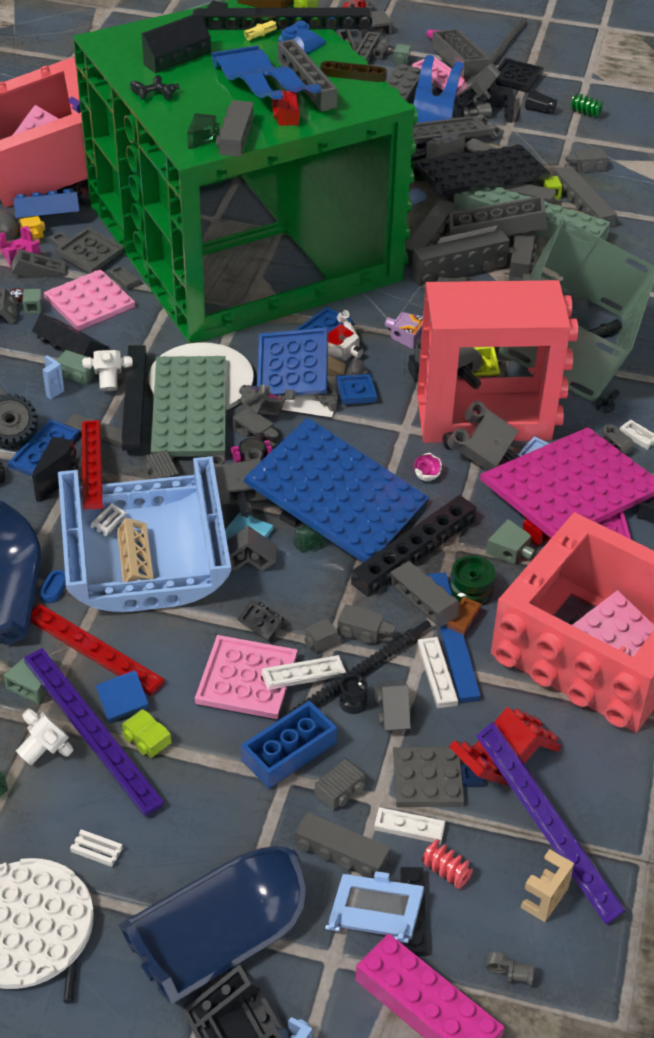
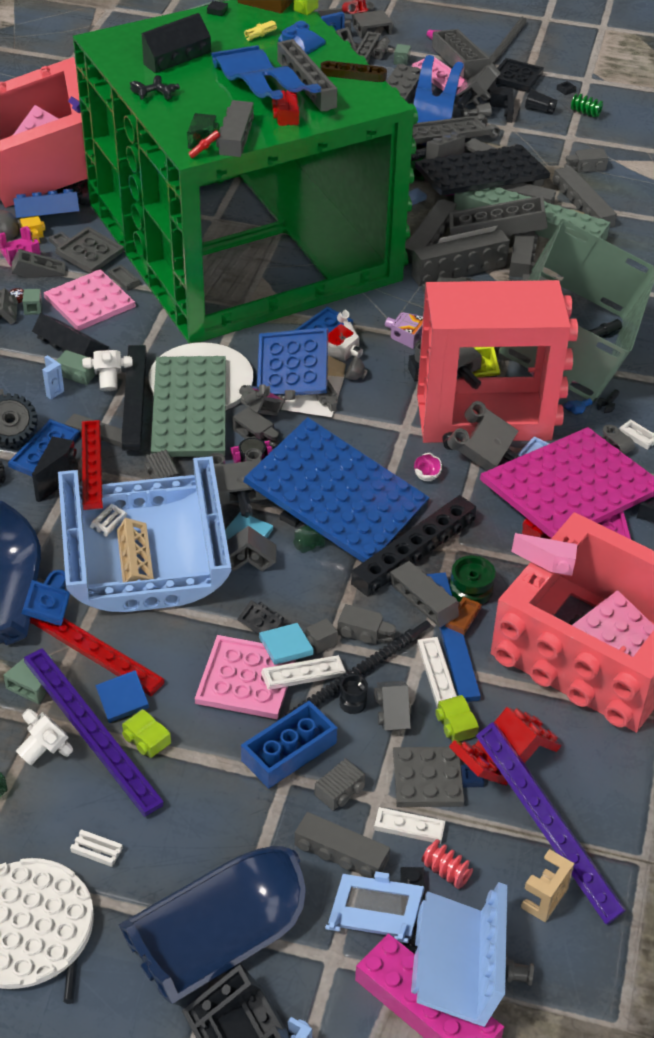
(46, 603): none -> blue tile
(204, 144): none -> red piece
(286, 643): none -> medium azure tile
(290, 14): black beam -> none
(356, 389): blue plate -> none
(457, 718): none -> lime brick
(461, 956): none -> light blue piece
(510, 543): sand green torso -> none
(546, 553): none -> bright pink slope
(553, 183): lime brick -> none
(566, 88): none -> black tile
(576, 406): none -> blue rock

